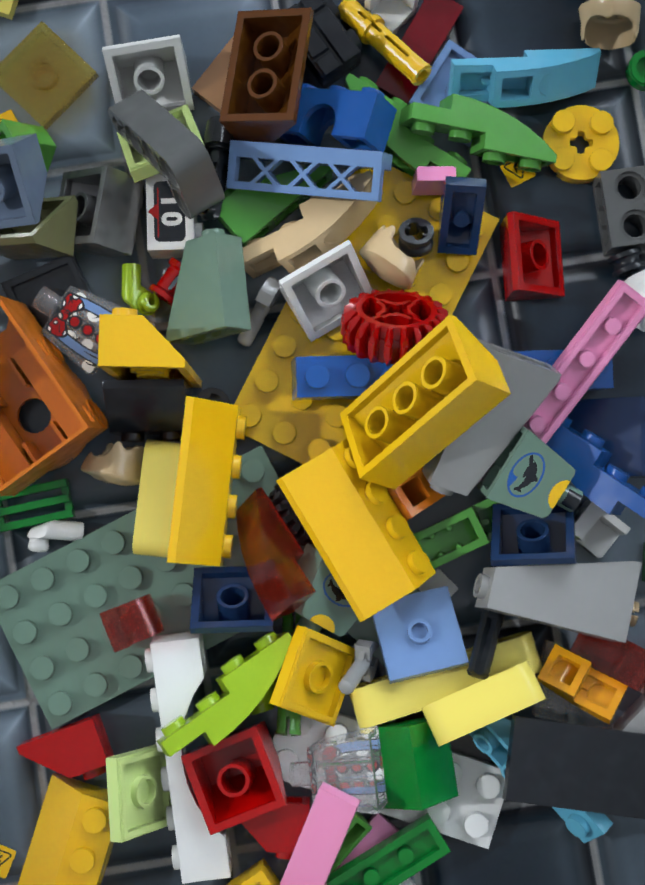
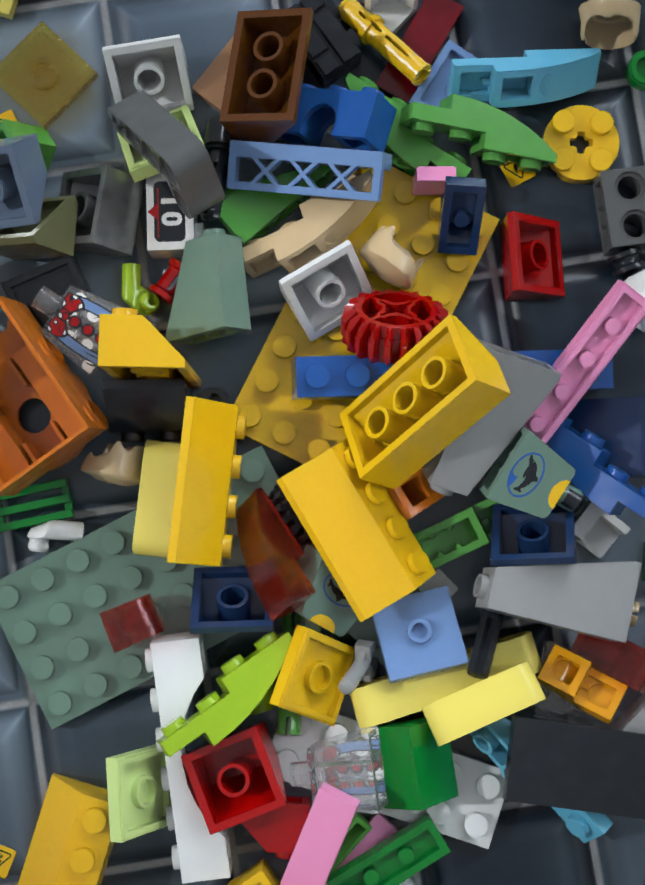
(71, 748): red slope -> none
(265, 300): light grey bar -> none
(408, 243): black bush -> none

